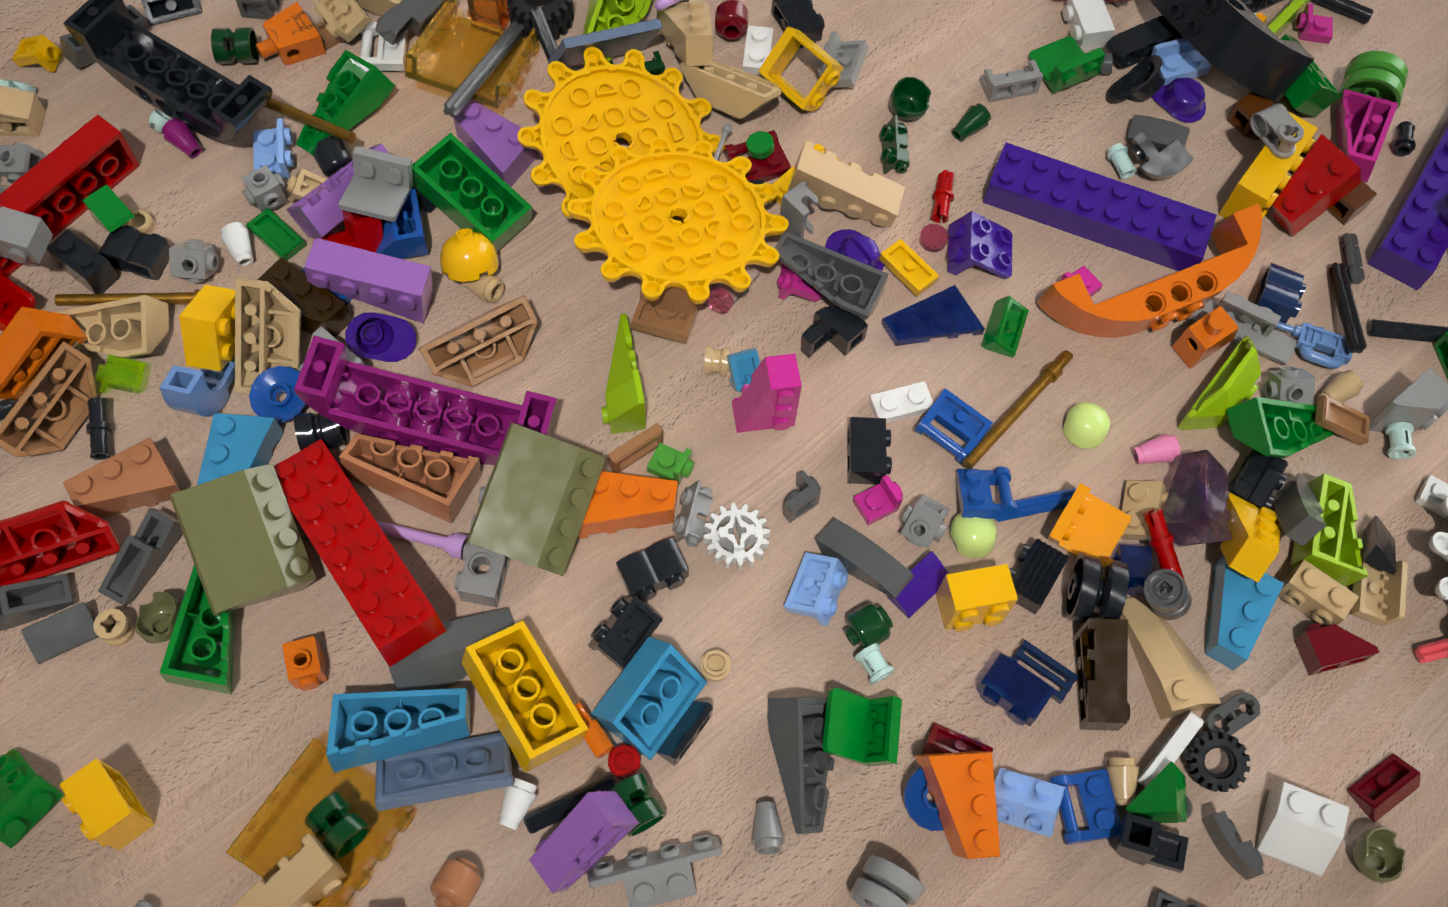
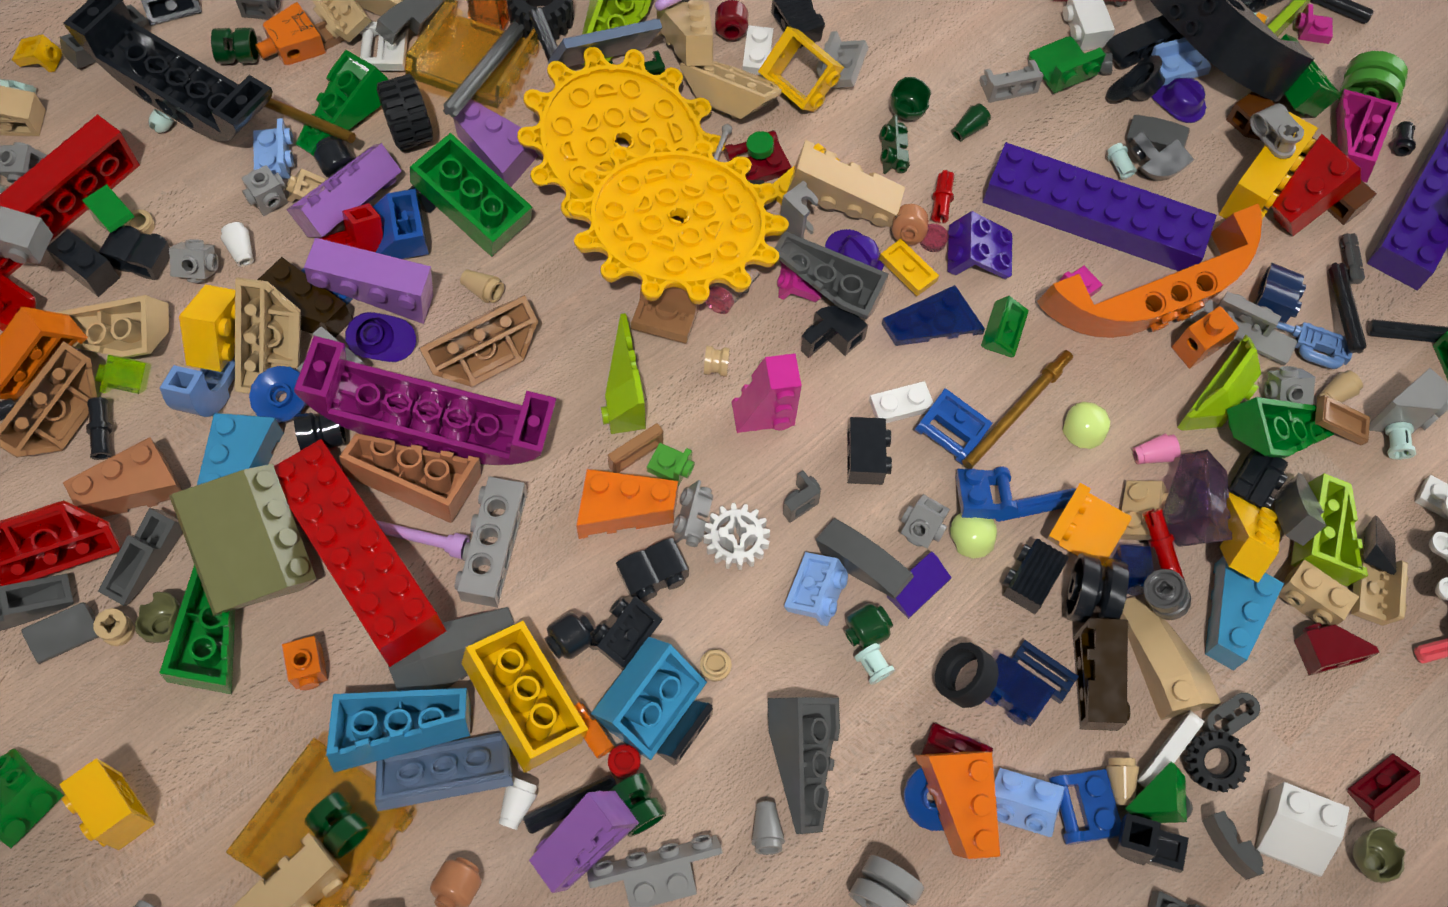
(92, 299): pearl gold bar -> none
(180, 136): magenta cone -> none
(276, 234): green tile -> none
(378, 184): light grey bracket -> none
(405, 111): none -> black tyre
(467, 256): yellow cylinder -> none
(536, 499): olive slope -> none
(569, 635): none -> black head
(742, 367): dark azure bracket -> none
(862, 728): green bracket -> none
(879, 500): dark pink bracket -> none
(910, 224): none -> nougat head
(976, 597): yellow brick -> none
(983, 682): none -> black tyre

